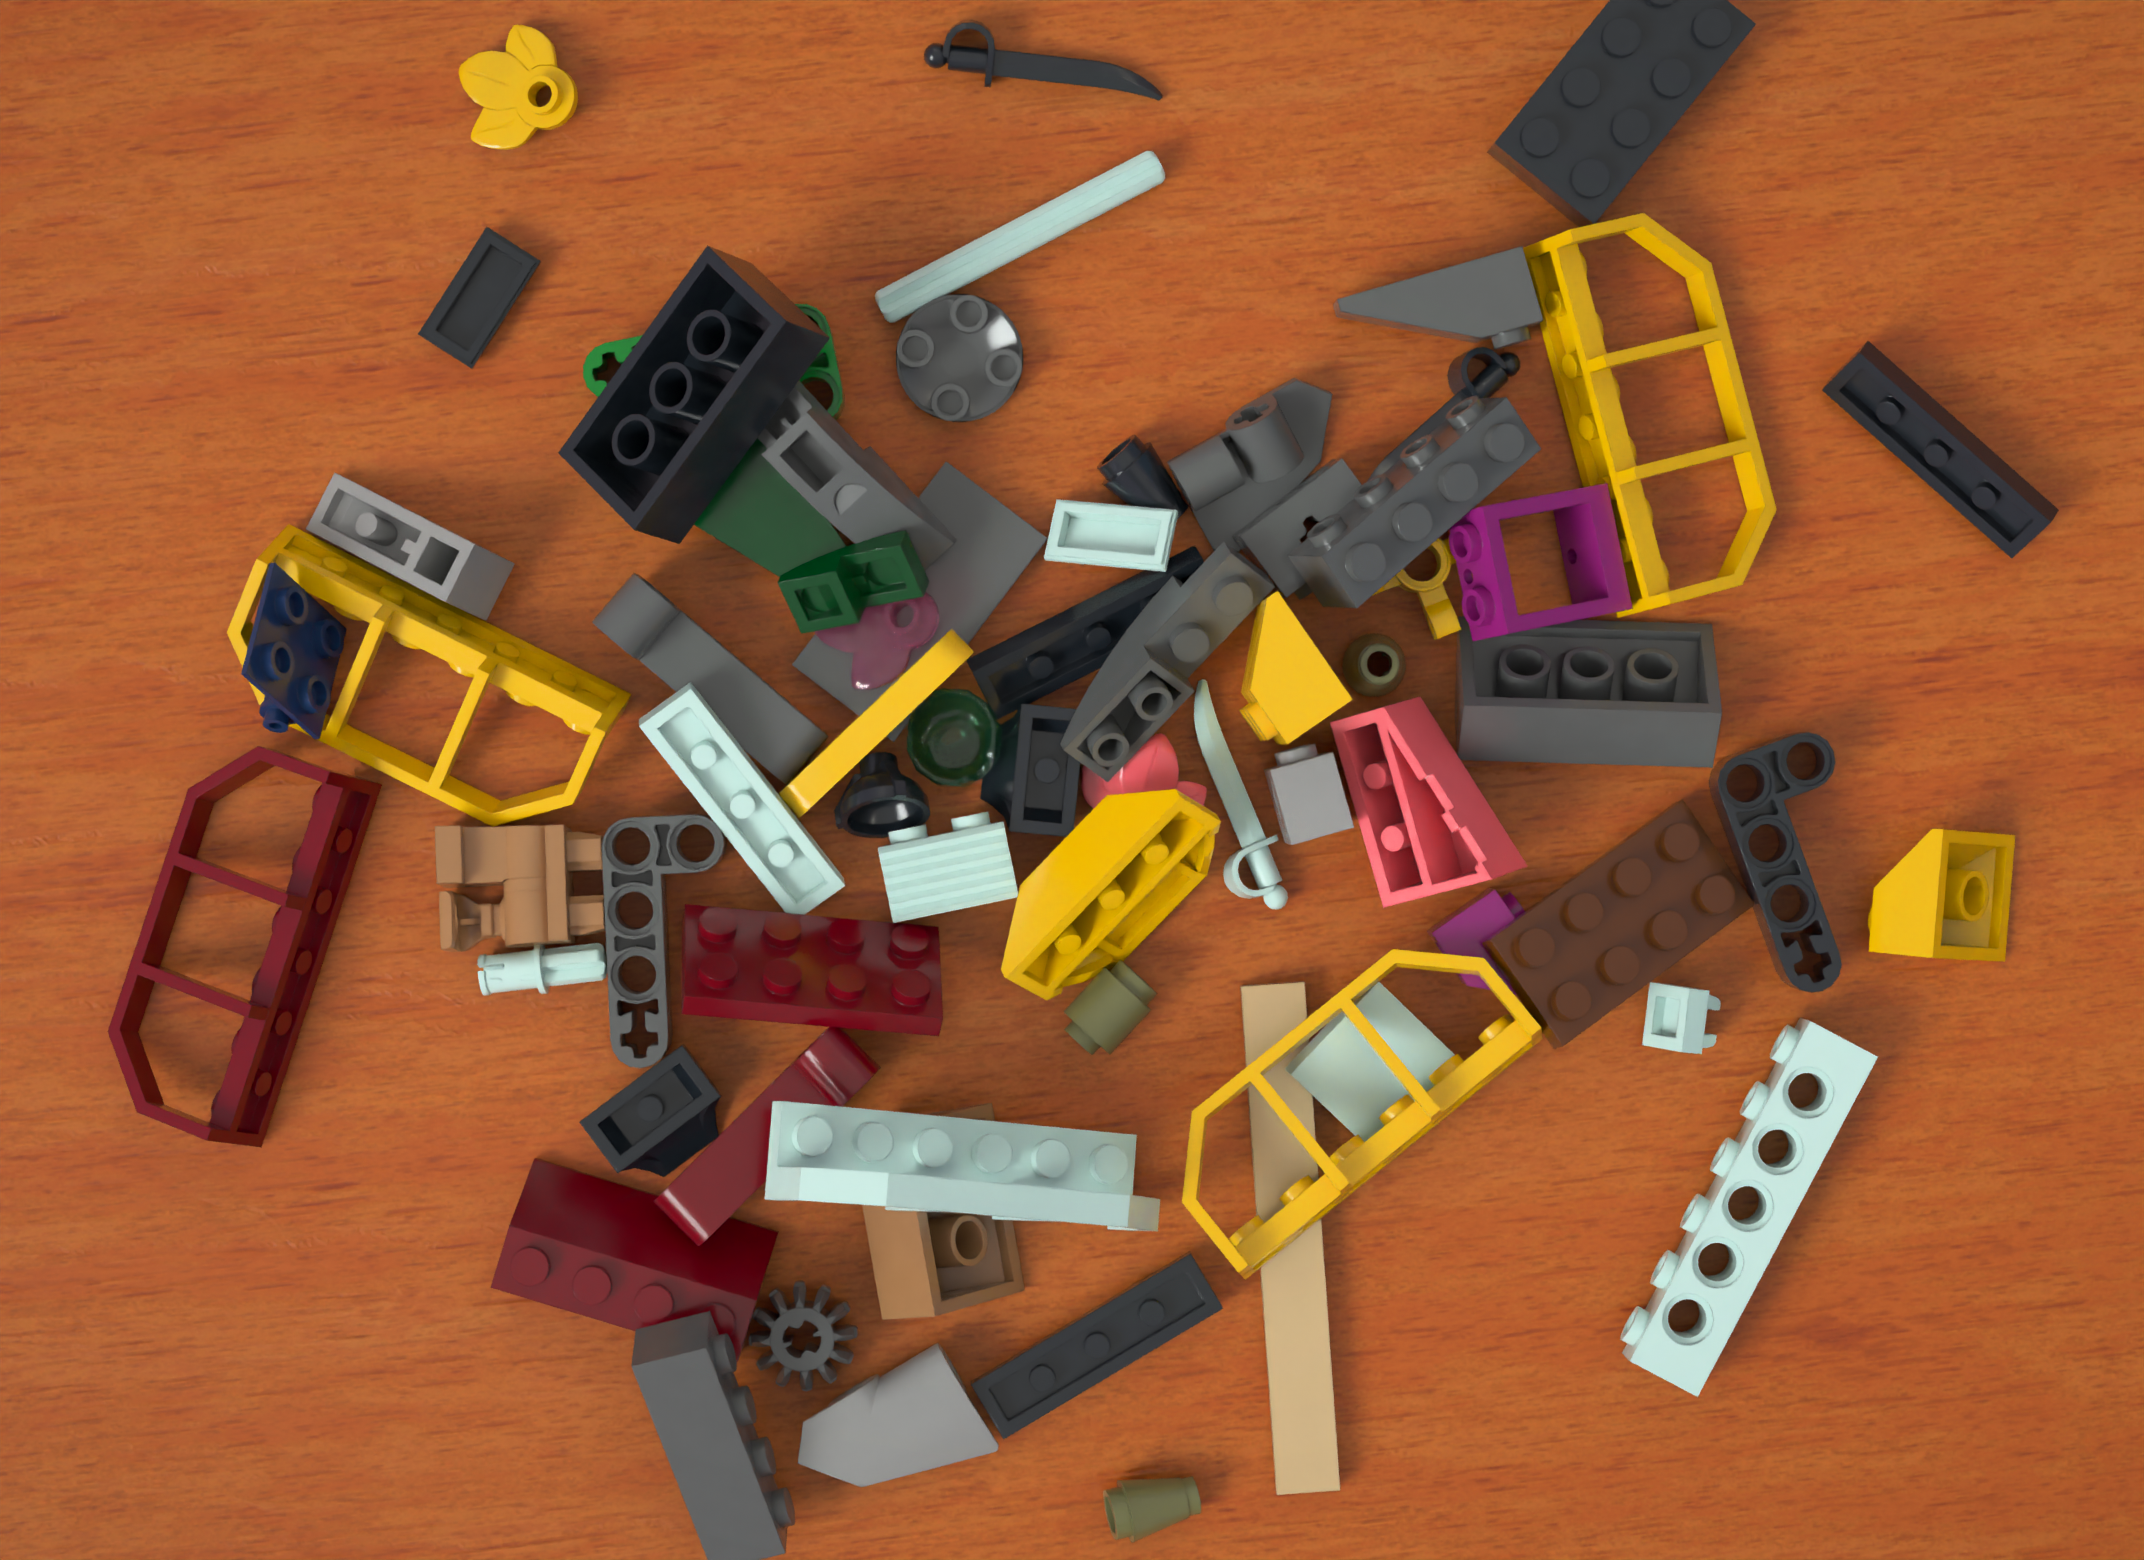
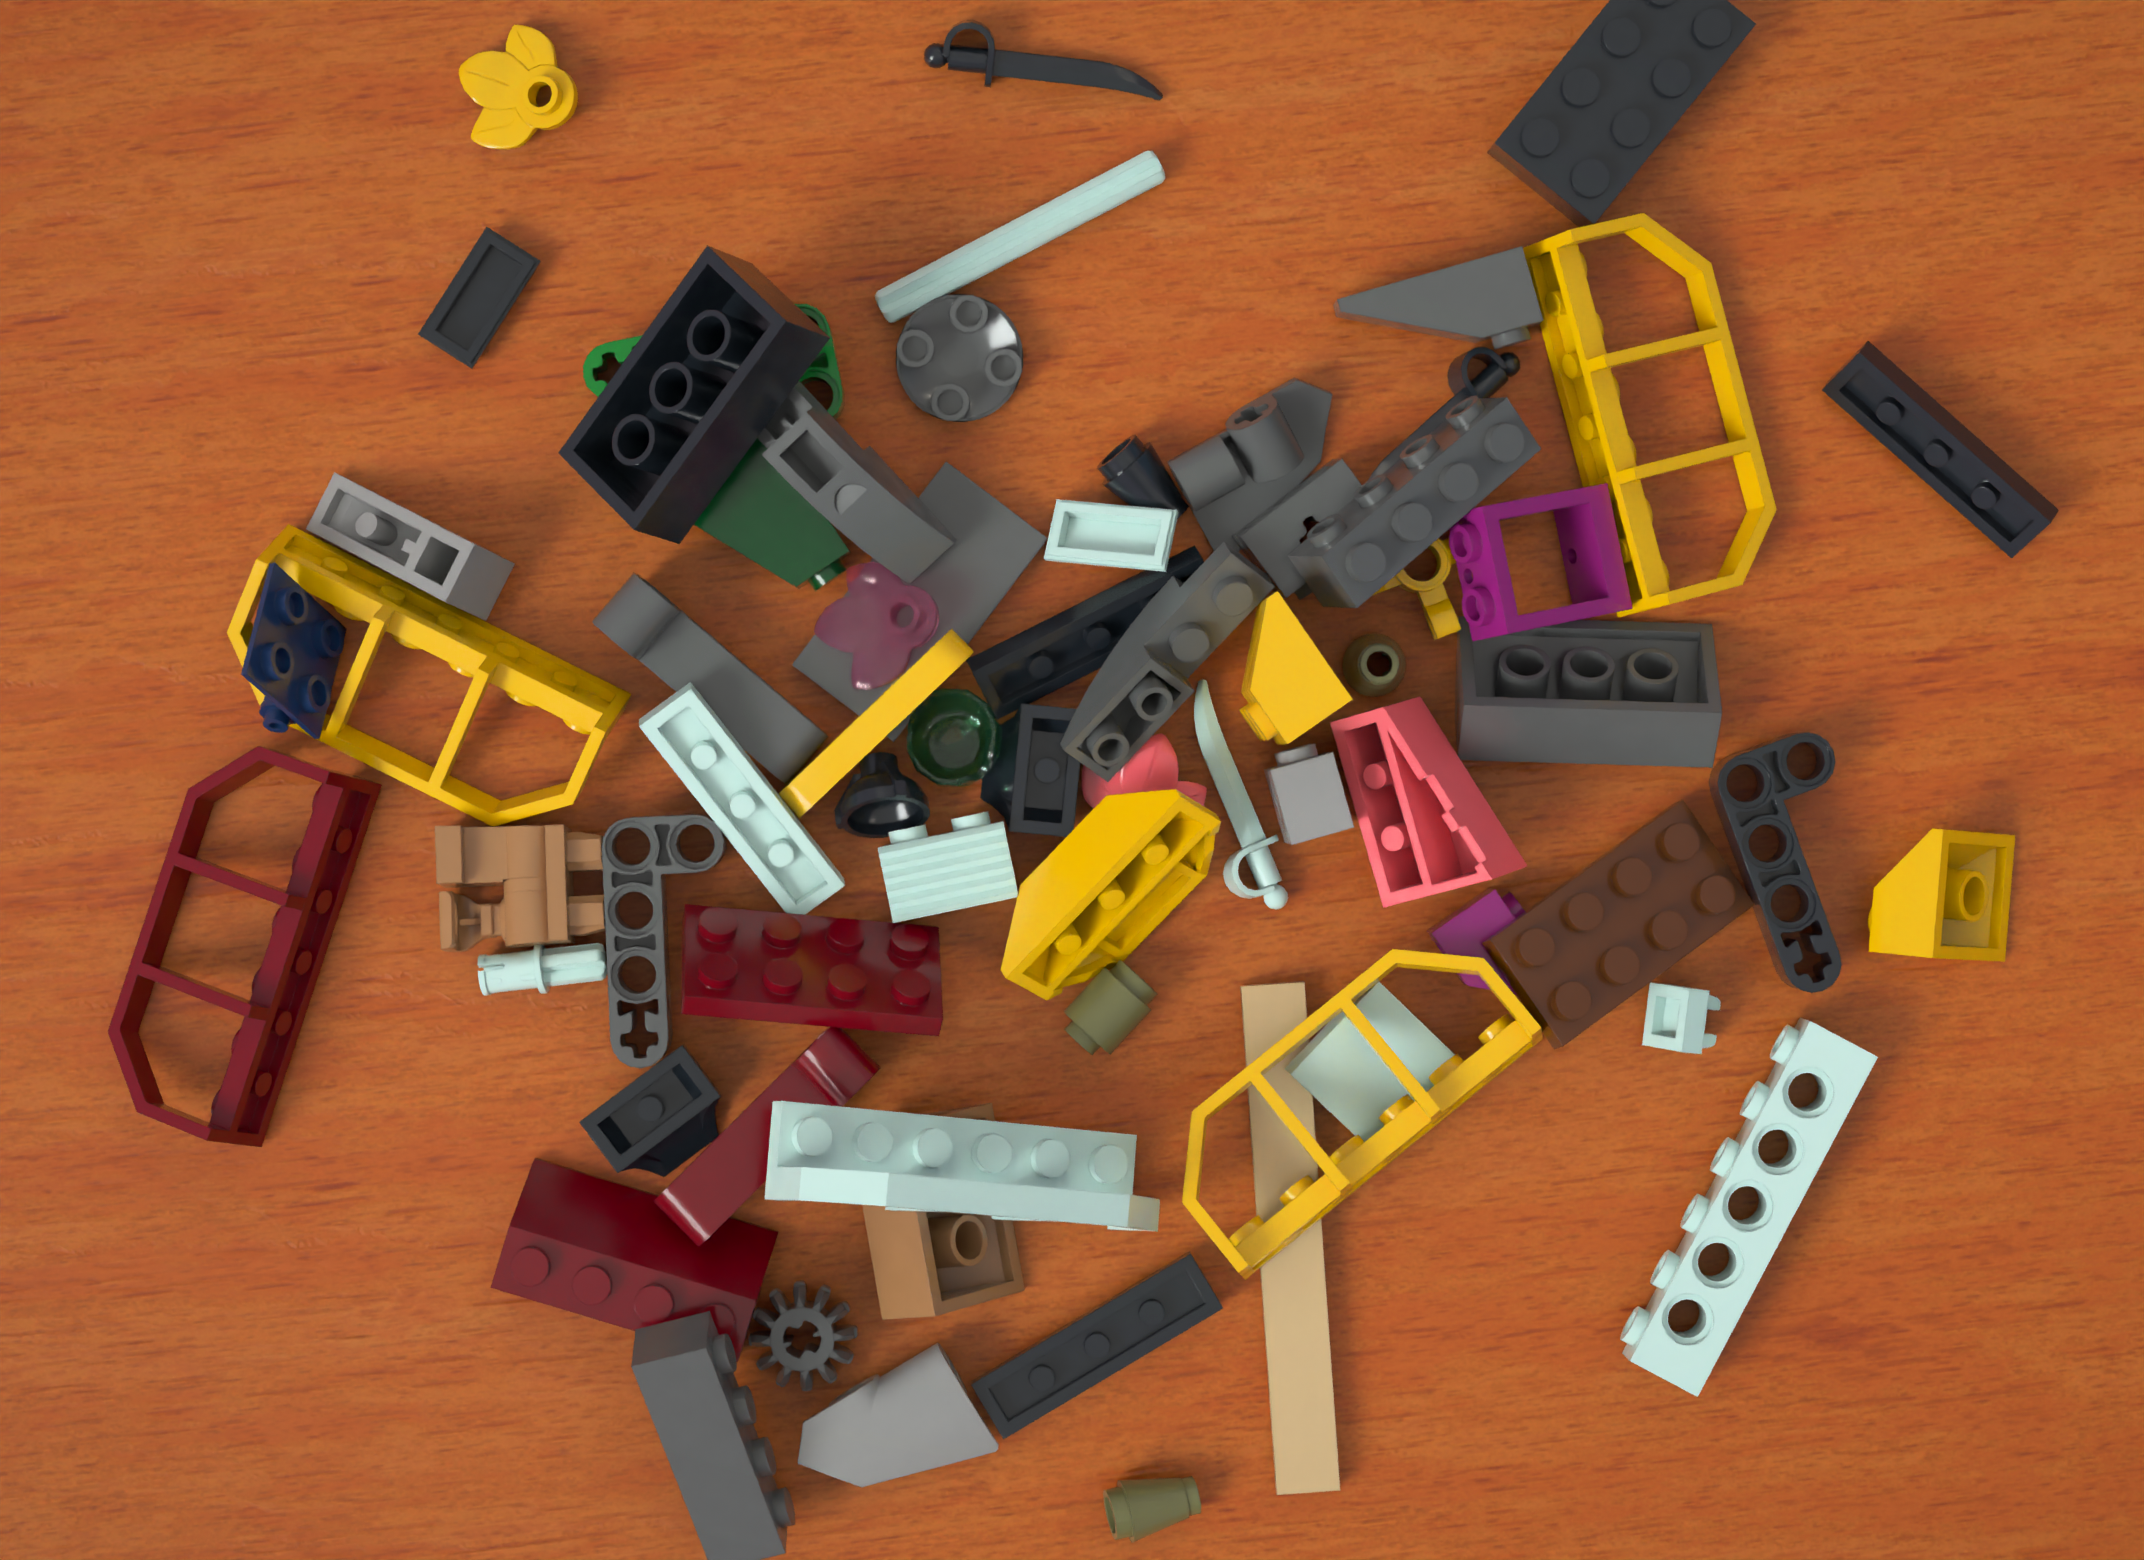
(844, 582): dark green slope -> none

